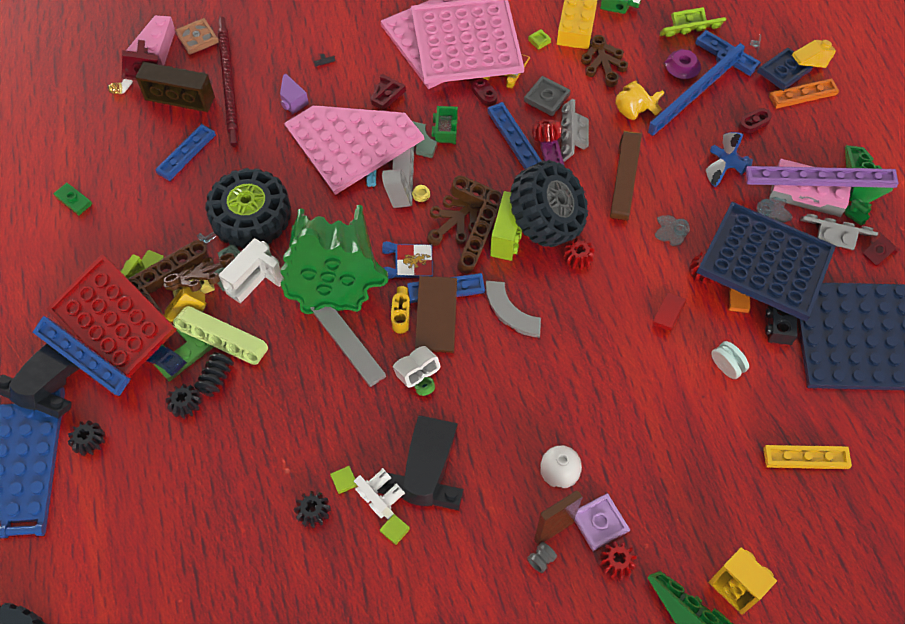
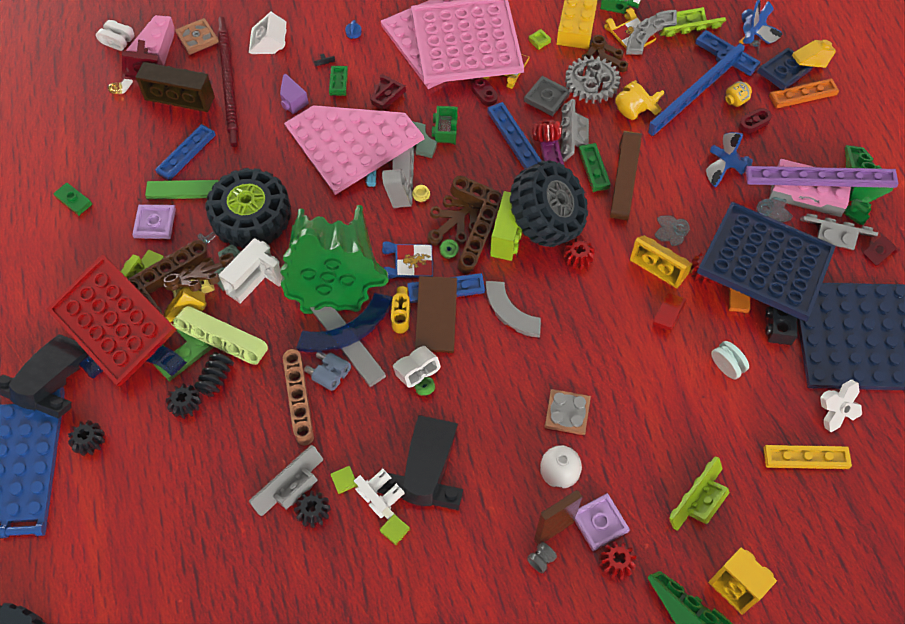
(81, 355): blue plate -> none
(115, 35): none -> white brick
(154, 221): none -> lavender plate
(179, 189): none -> bright green tile
(268, 35): none -> white slope
(289, 483): none -> light grey bracket
(298, 405): none -> nougat beam
(330, 372): none -> sand blue piece
(338, 80): none -> green plate
(350, 332): none -> clear blue tile
(353, 30): none -> blue tile
(448, 248): none -> bright green tile
(567, 412): none -> light grey piece
(588, 85): none -> light grey gear
(594, 167): none -> green plate
(624, 30): none -> flag
(647, 28): none -> light grey tile
(660, 261): none -> yellow slope
(683, 64): magenta piece -> none
(703, 497): none -> lime bracket
(738, 93): none -> yellow head
(756, 24): none -> blue animal
(841, 405): none -> white plant

